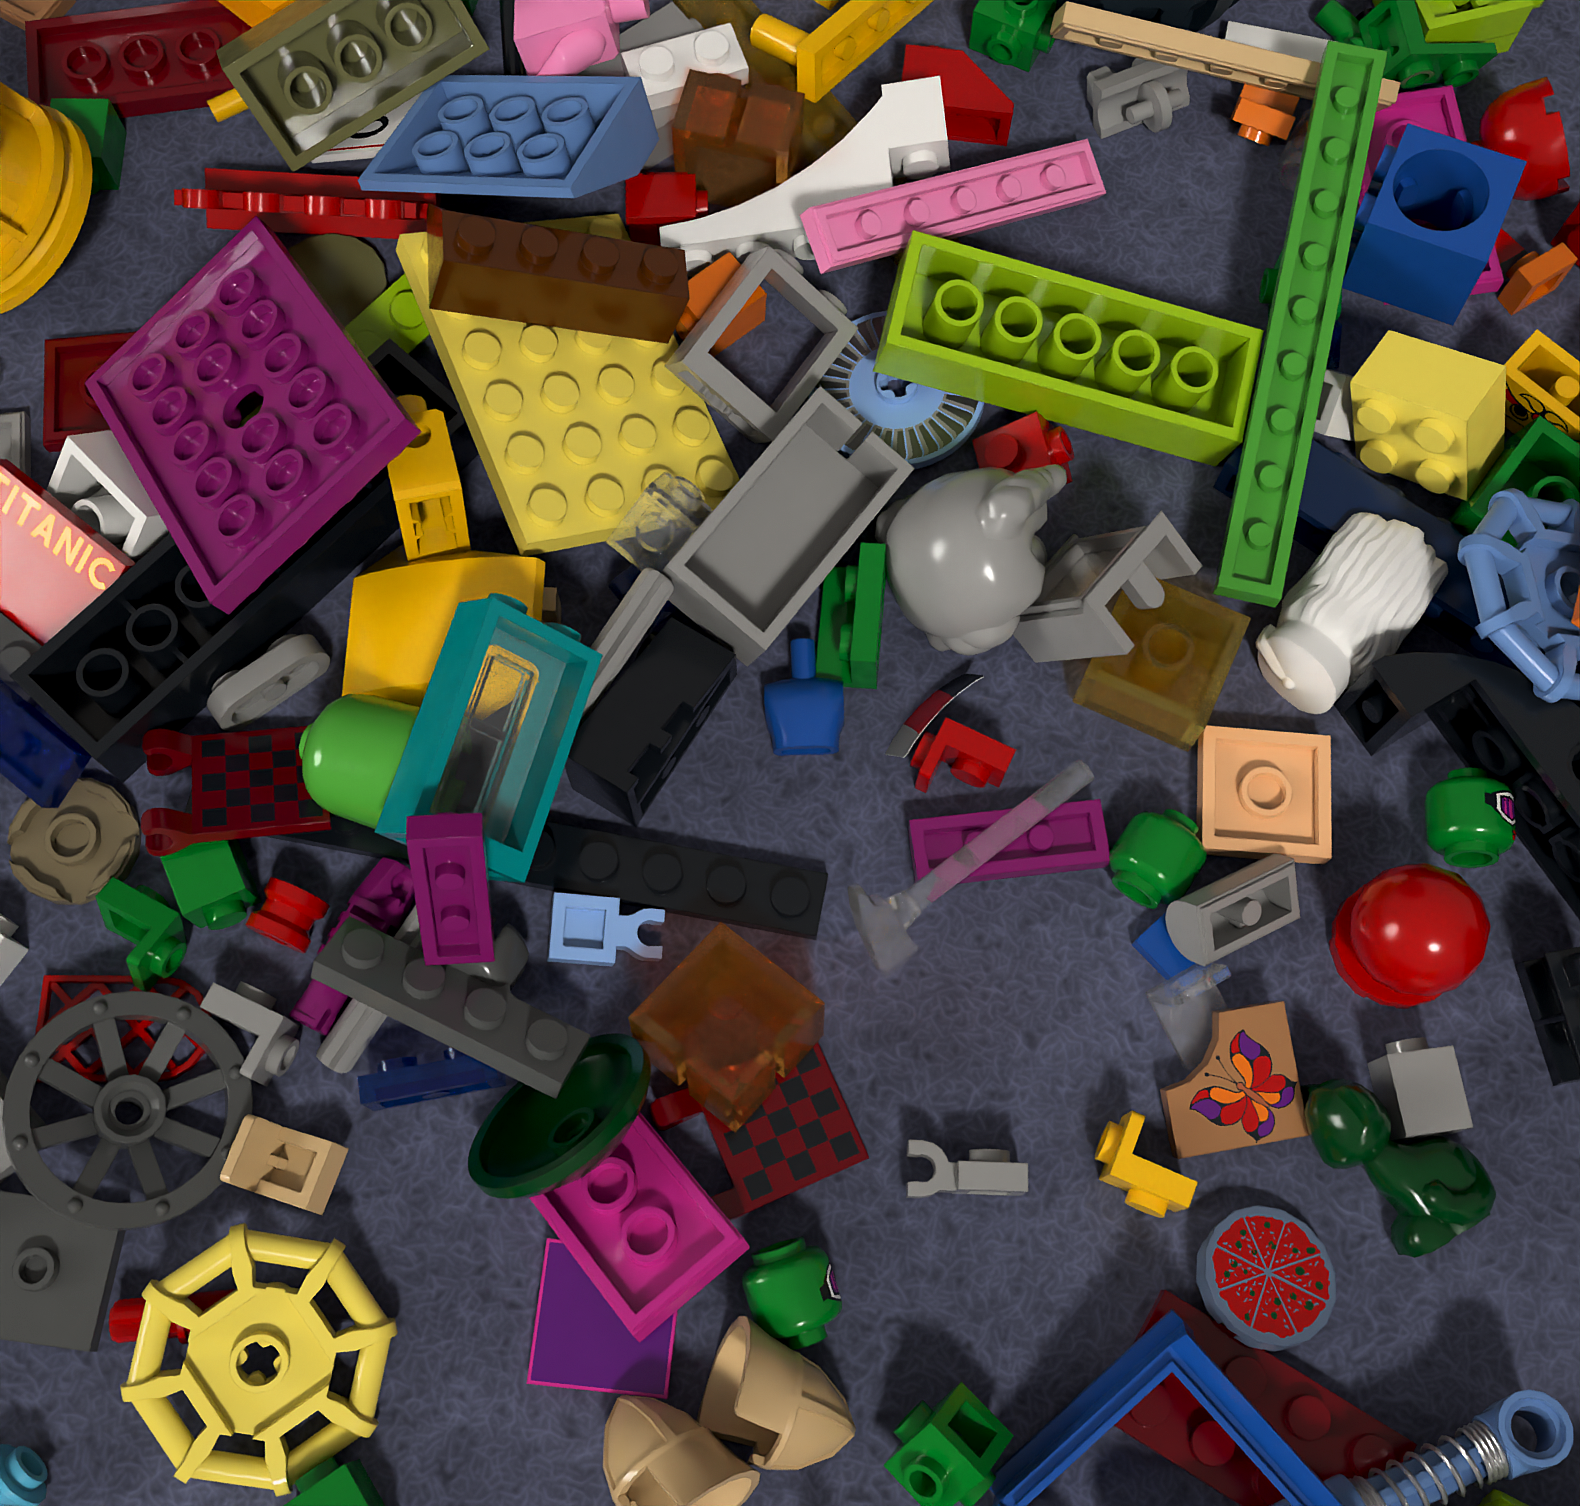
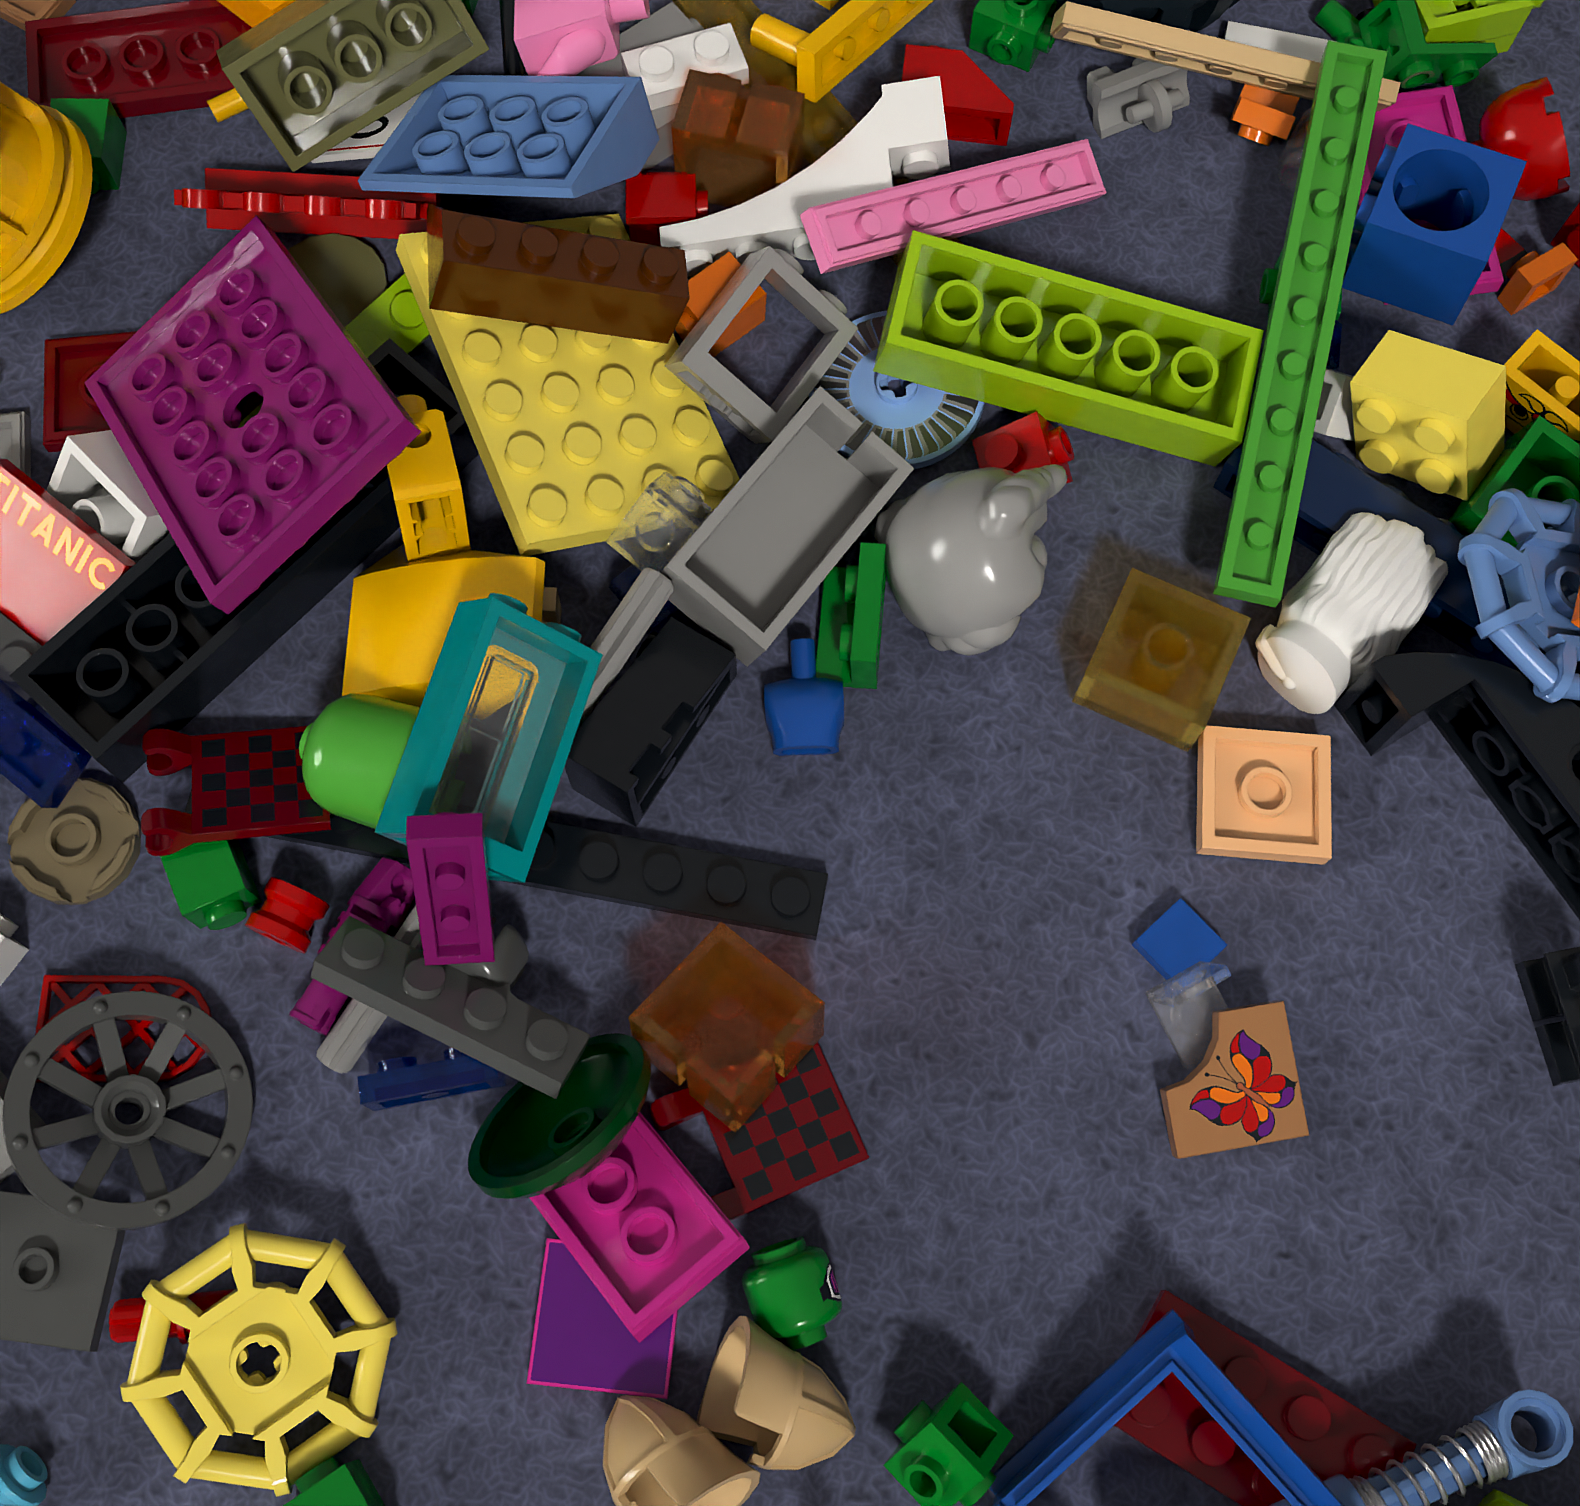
(149, 923): green bracket -> none
(251, 692): light grey plate -> none
(253, 1012): light grey bracket -> none
(283, 1164): tan bracket -> none
(591, 930): light blue plate -> none
(885, 921): clear piece -> none
(926, 712): sticker -> none
(971, 754): red bracket -> none
(984, 1174): light grey plate -> none
(1063, 841): magenta plate -> none
(1085, 574): light grey window -> none
(1148, 1185): yellow bracket -> none
(1157, 858): green head -> none
(1234, 910): light grey brick -> none
(1266, 1278): tile -> none
(1409, 935): red tile -> none
(1420, 1090): light grey brick -> none
(1429, 1182): dark green animal -> none
(1470, 818): green head -> none

